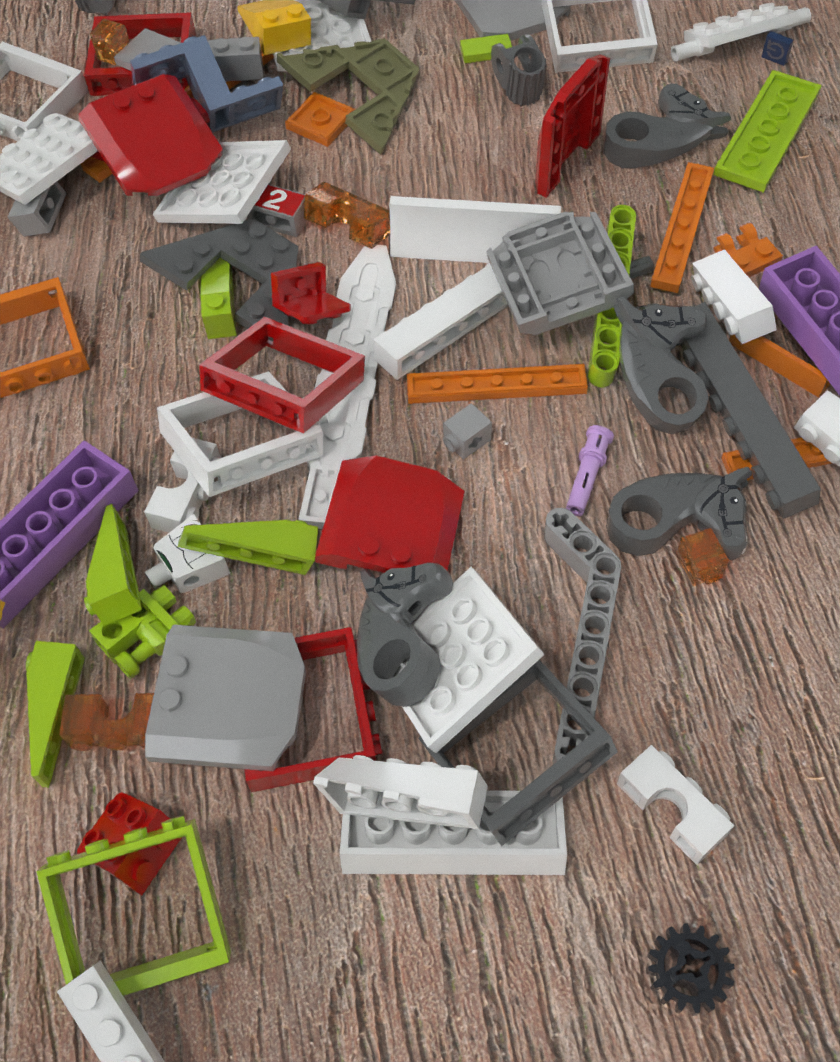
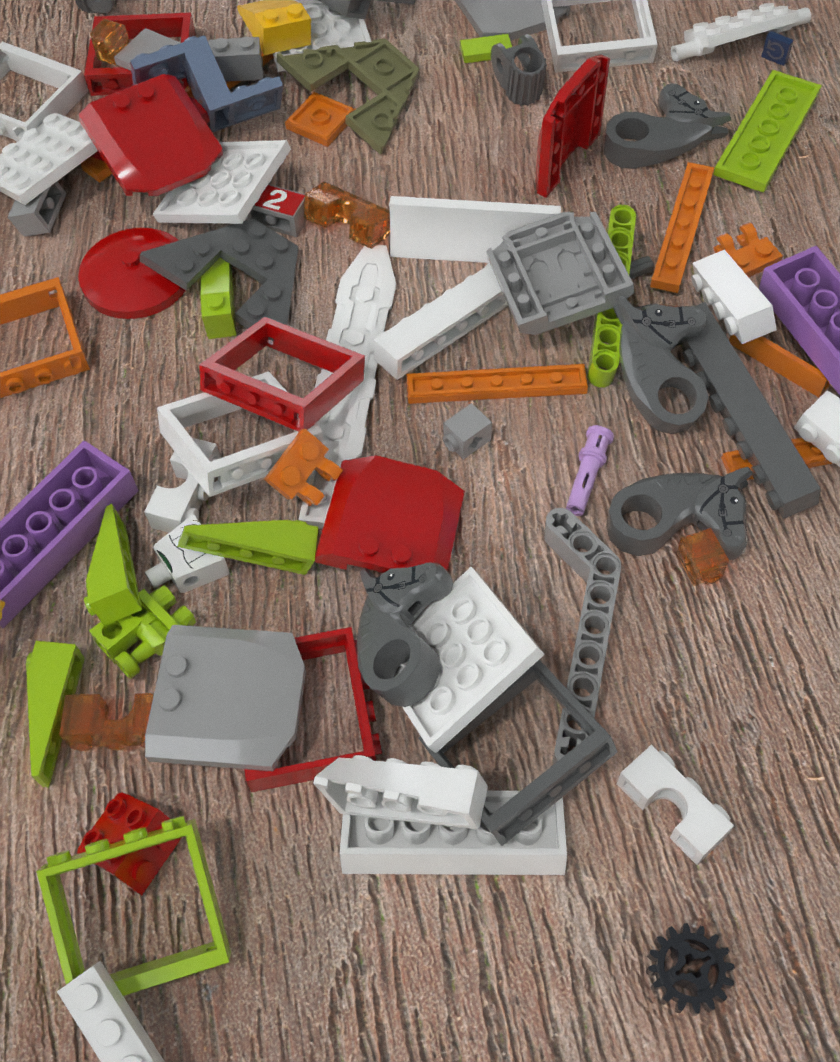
(120, 283): none -> red dish
(297, 464): none -> orange plate
(303, 294): red bracket -> none

